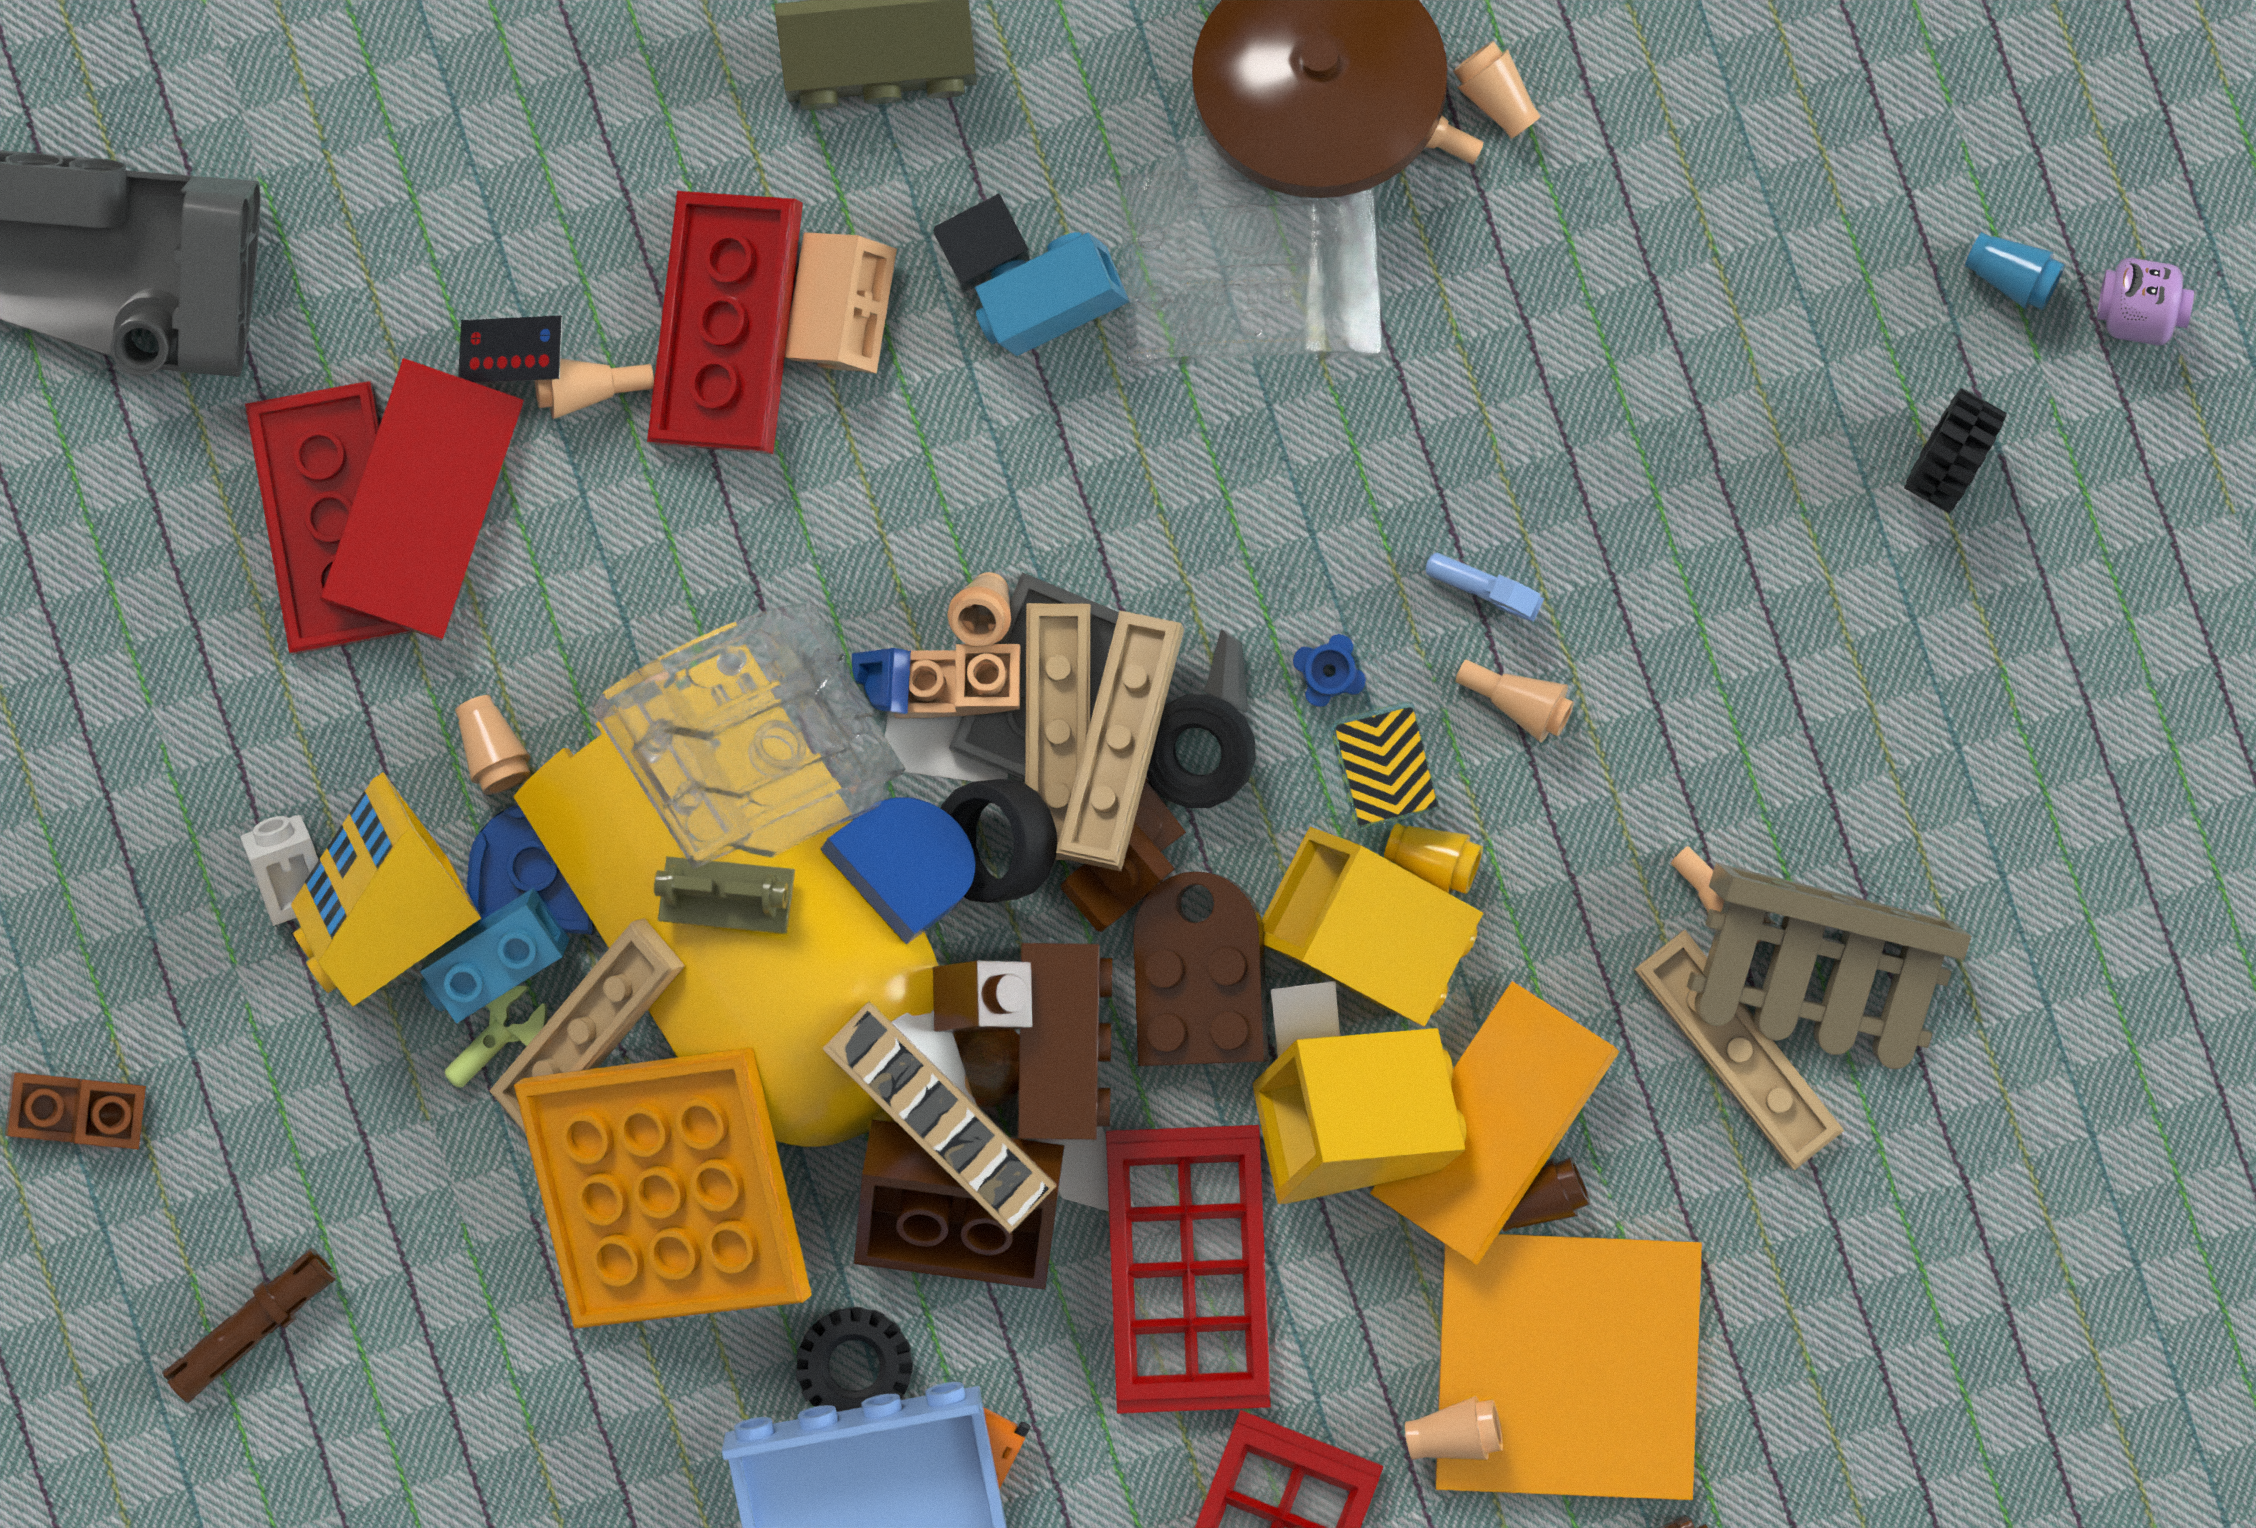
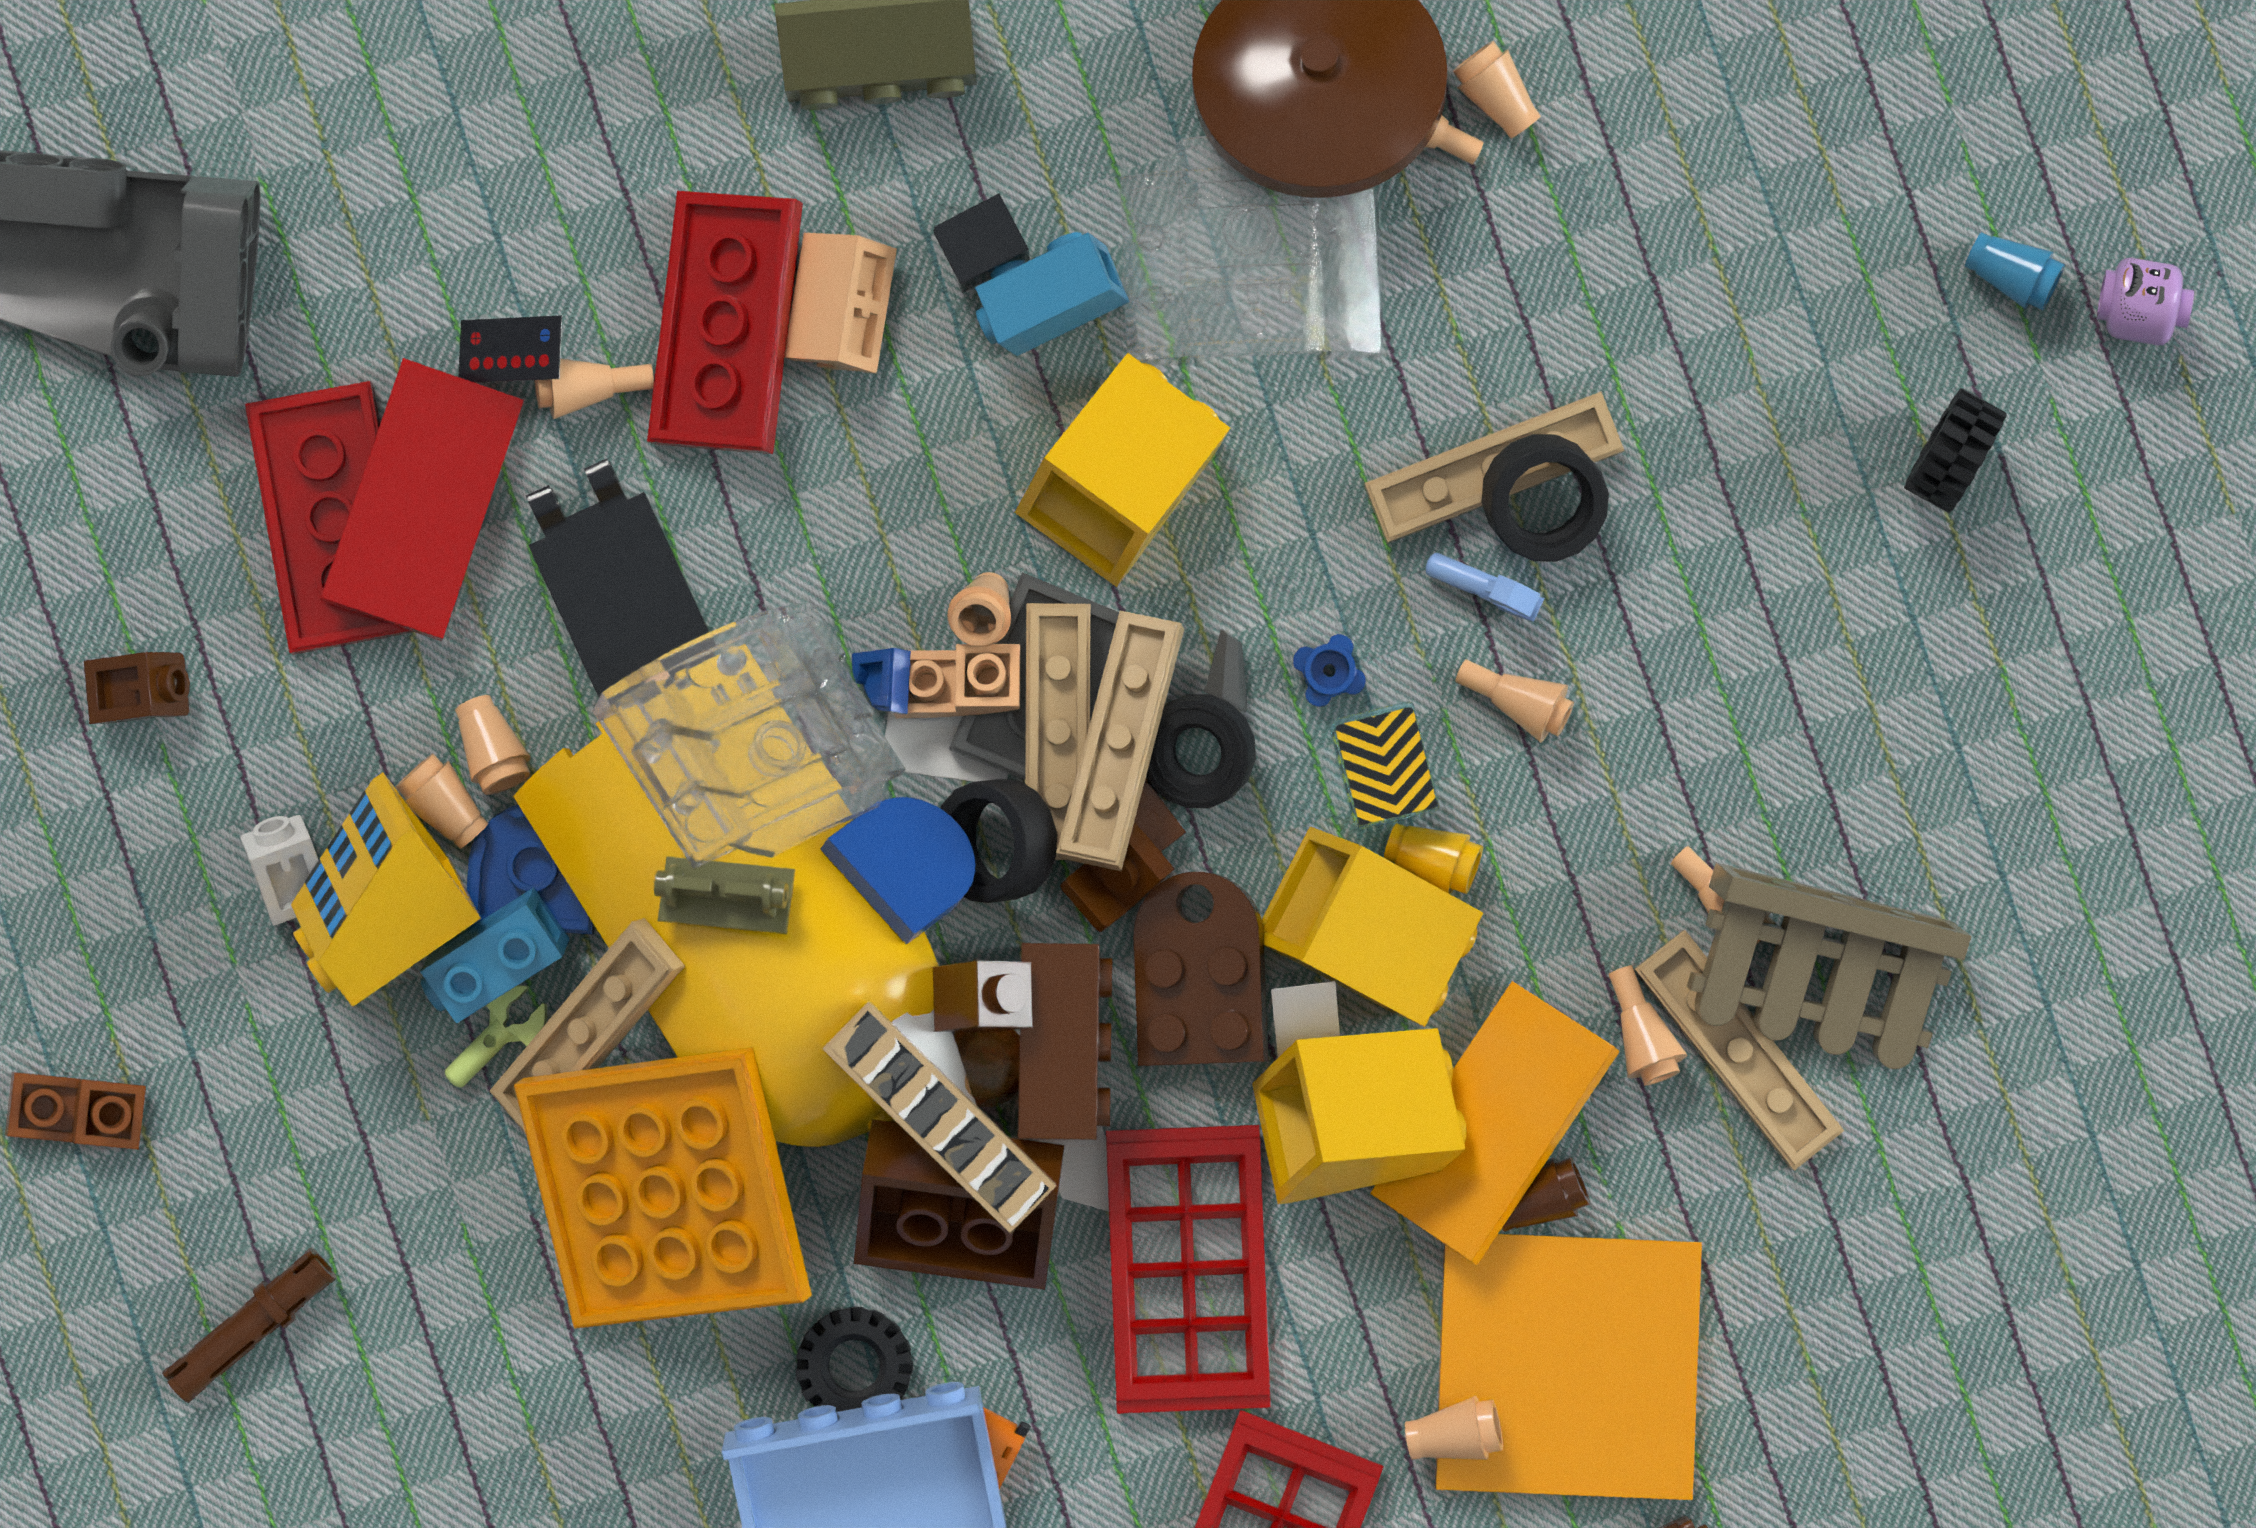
(136, 687): none -> reddish brown bracket
(442, 801): none -> light nougat cone
(613, 579): none -> black tile
(1121, 468): none -> yellow slope
(1454, 479): none -> tan tile
(1574, 533): none -> black tyre
(1648, 1042): none -> light nougat cone

